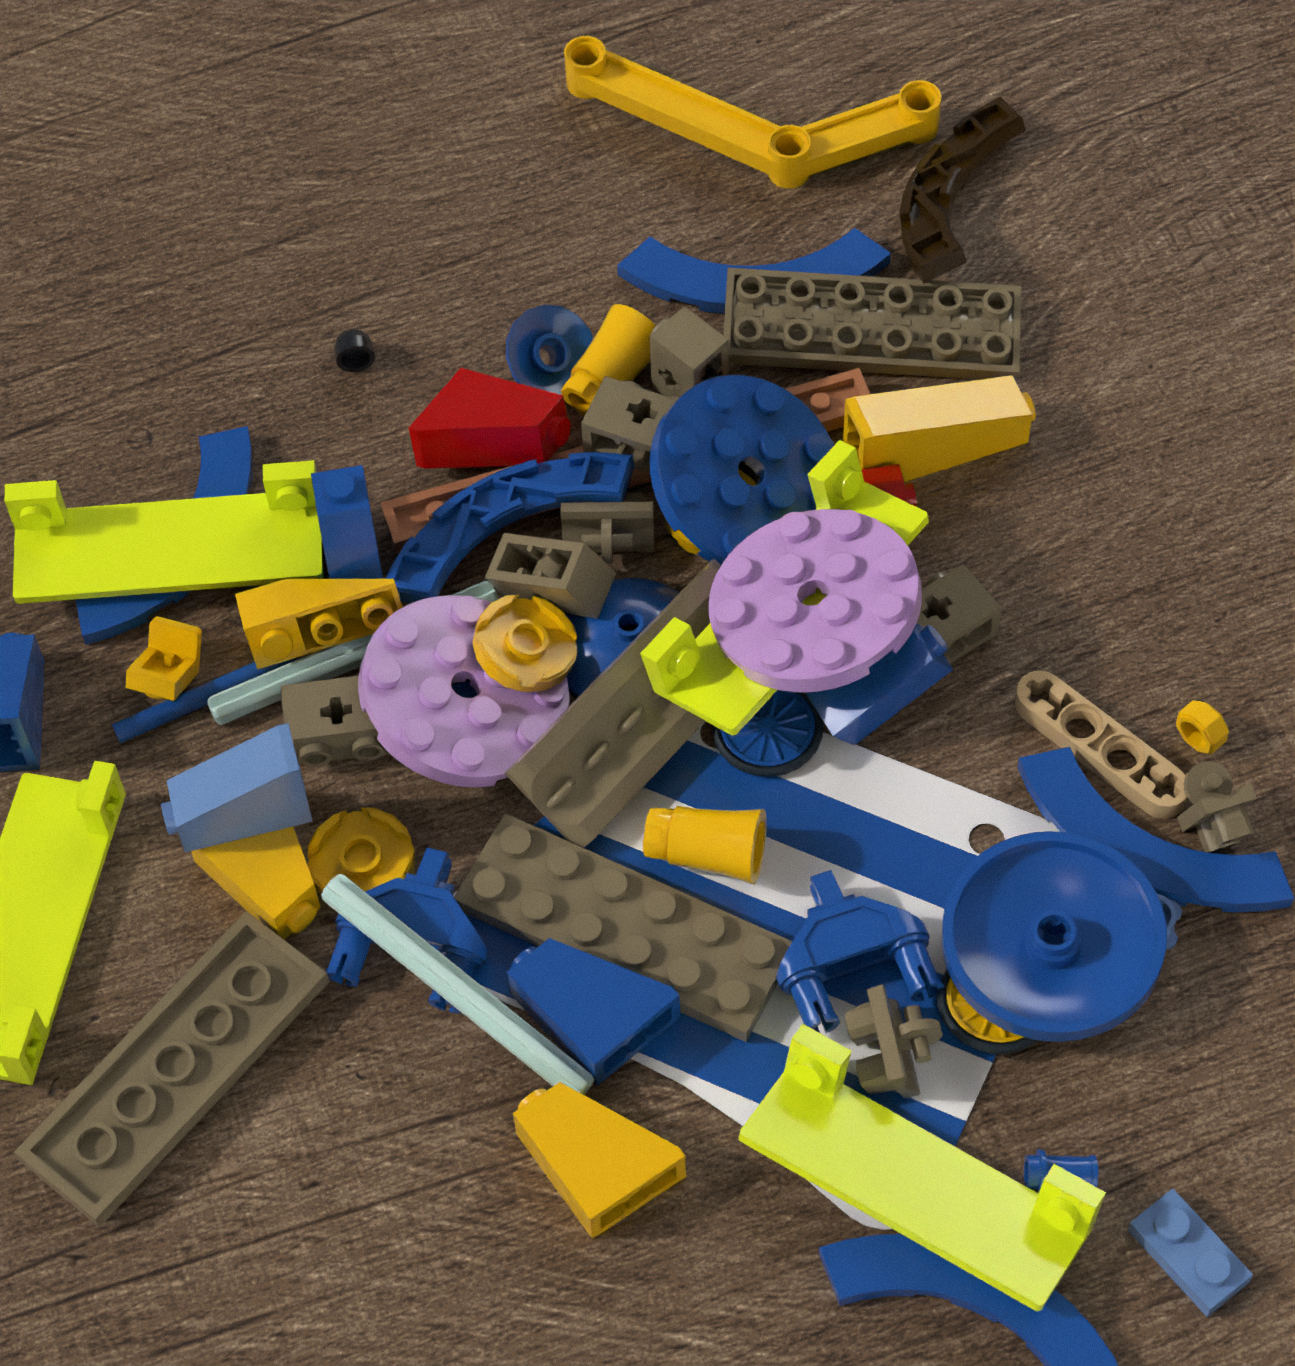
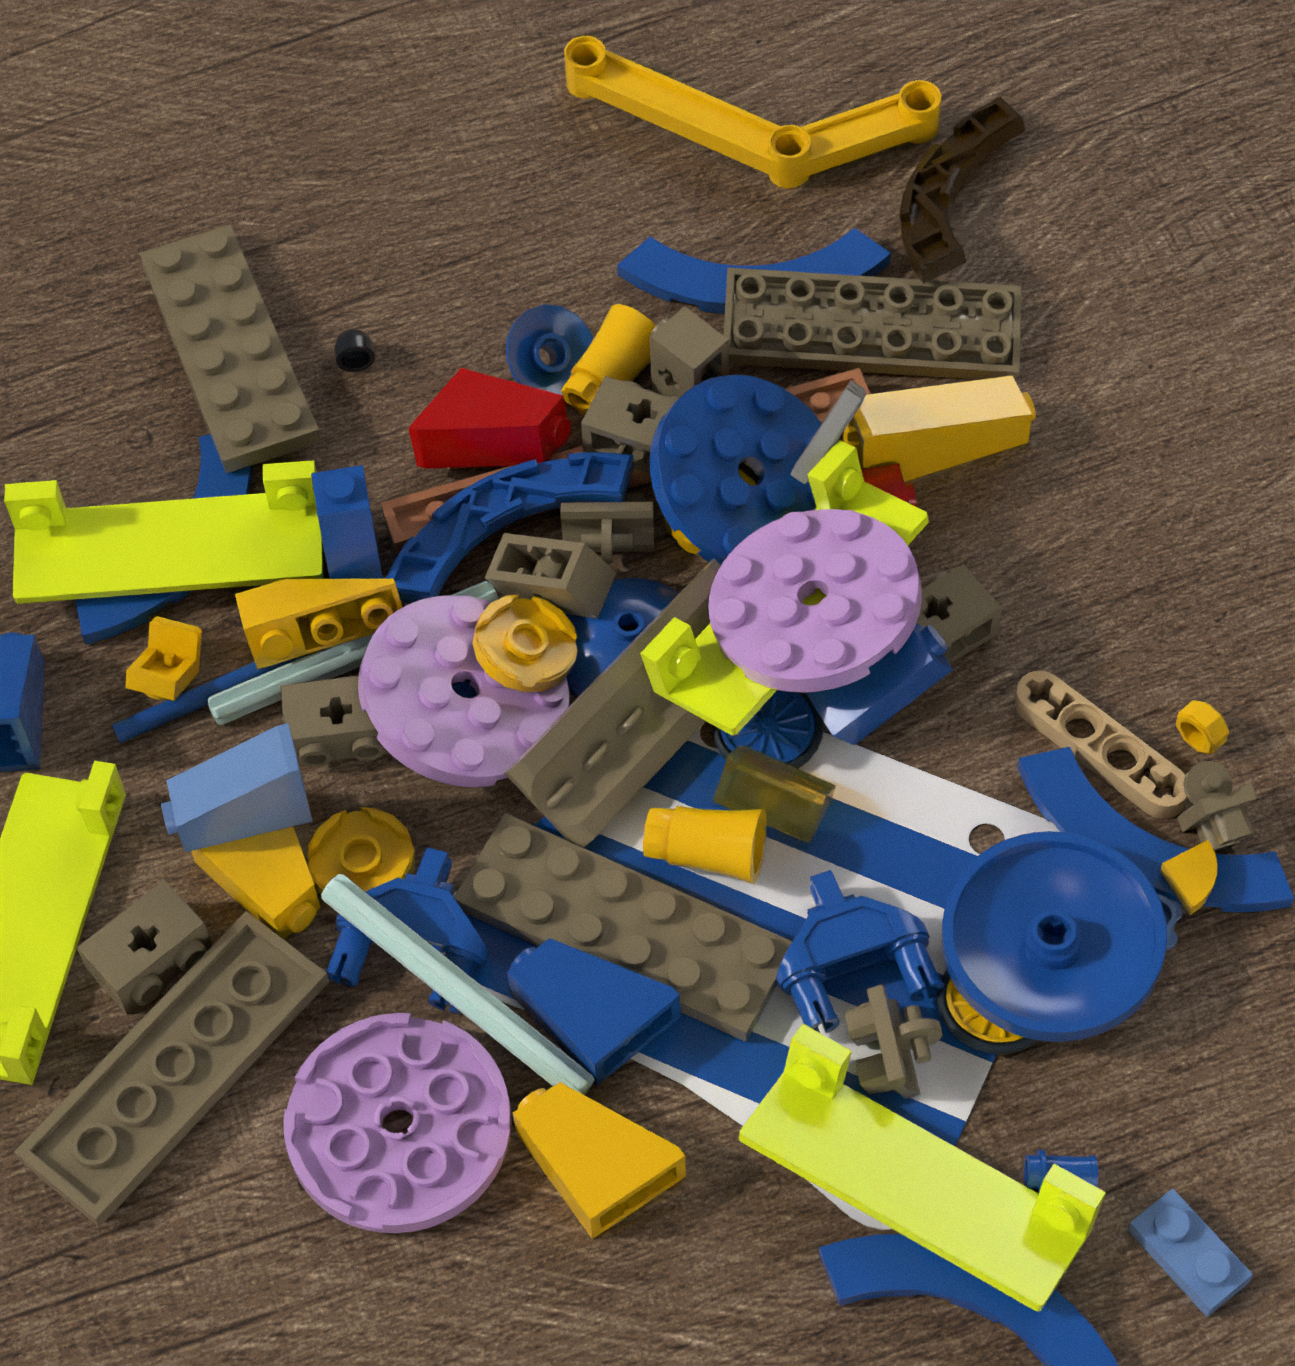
(119, 953): none -> dark tan brick
(229, 349): none -> dark tan plate
(397, 1178): none -> lavender plate
(790, 796): none -> clear yellow slope
(830, 430): none -> light grey tile
(1192, 875): none -> yellow tile

